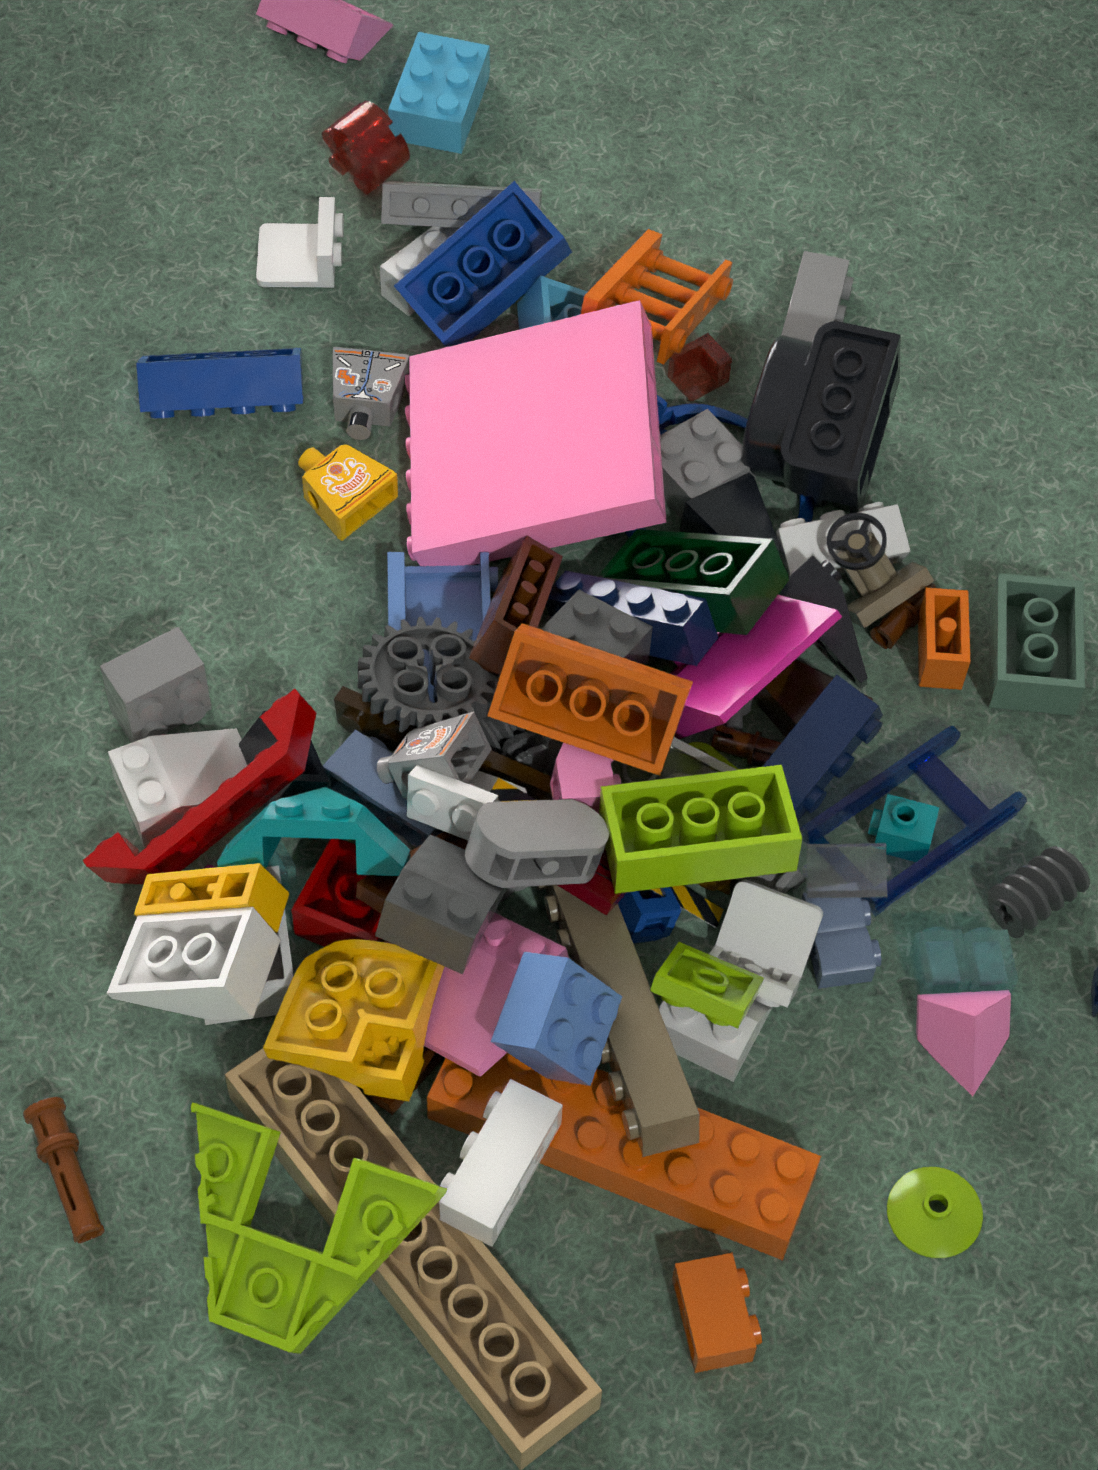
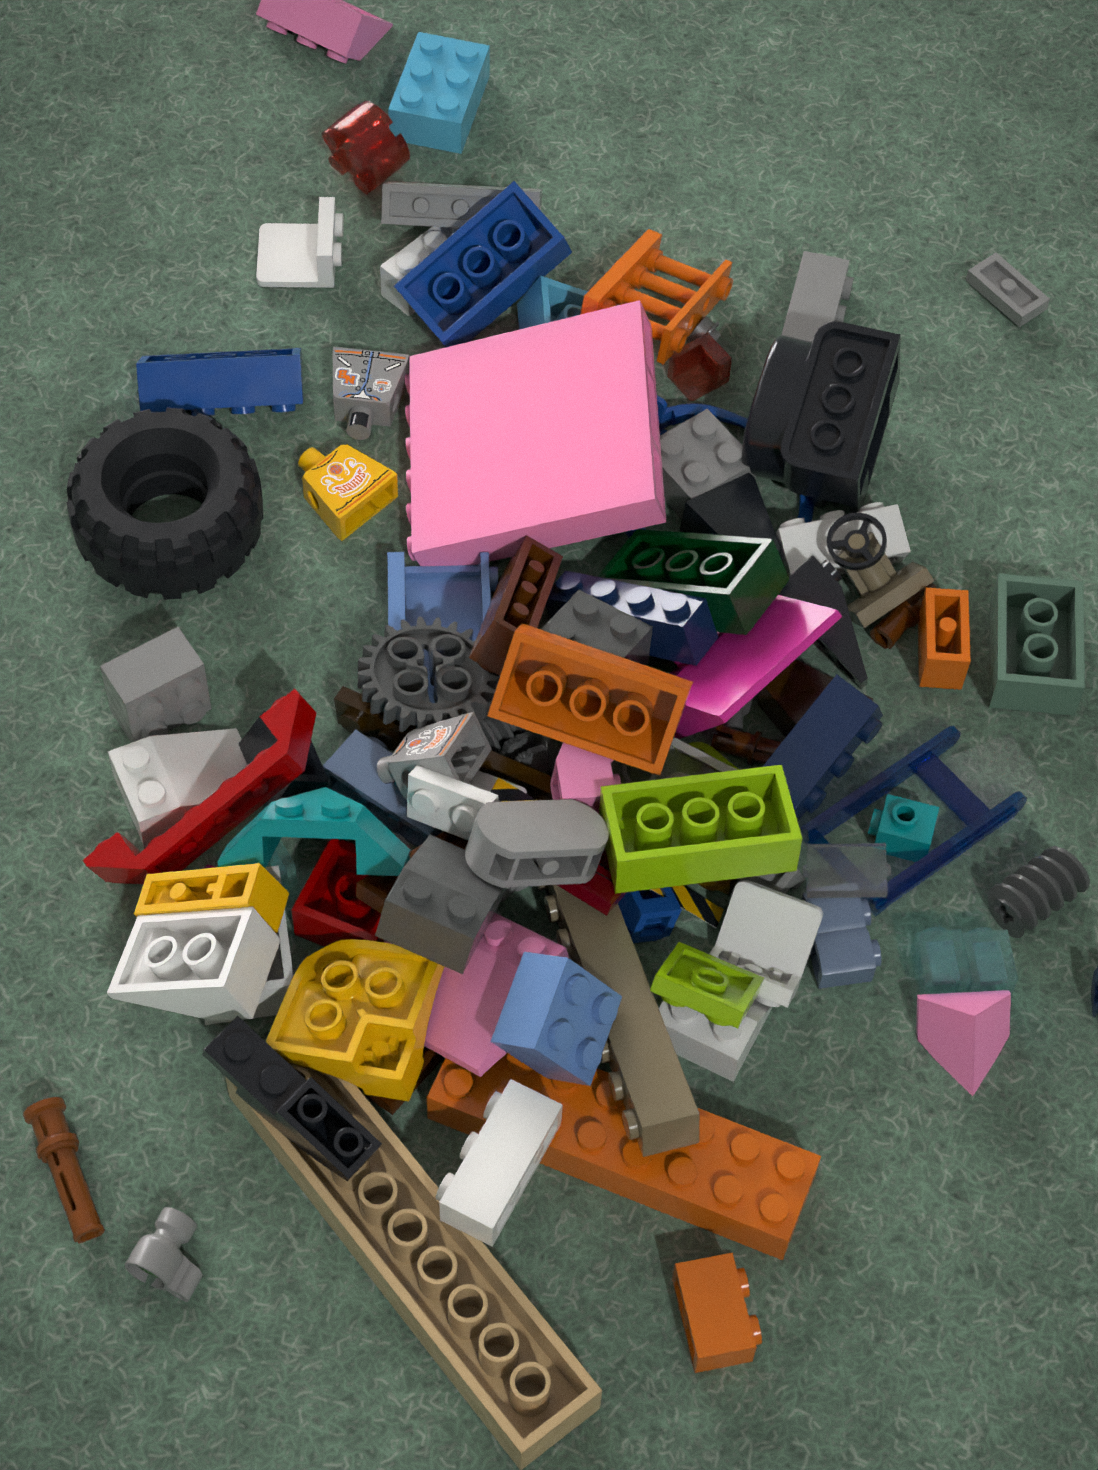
(157, 458): none -> black tyre
(161, 1255): none -> light grey piece
(270, 1283): lime wing -> none
(291, 1102): none -> black slope
(704, 327): none -> flat silver plate
(928, 1231): lime dish -> none
(1007, 289): none -> light grey plate

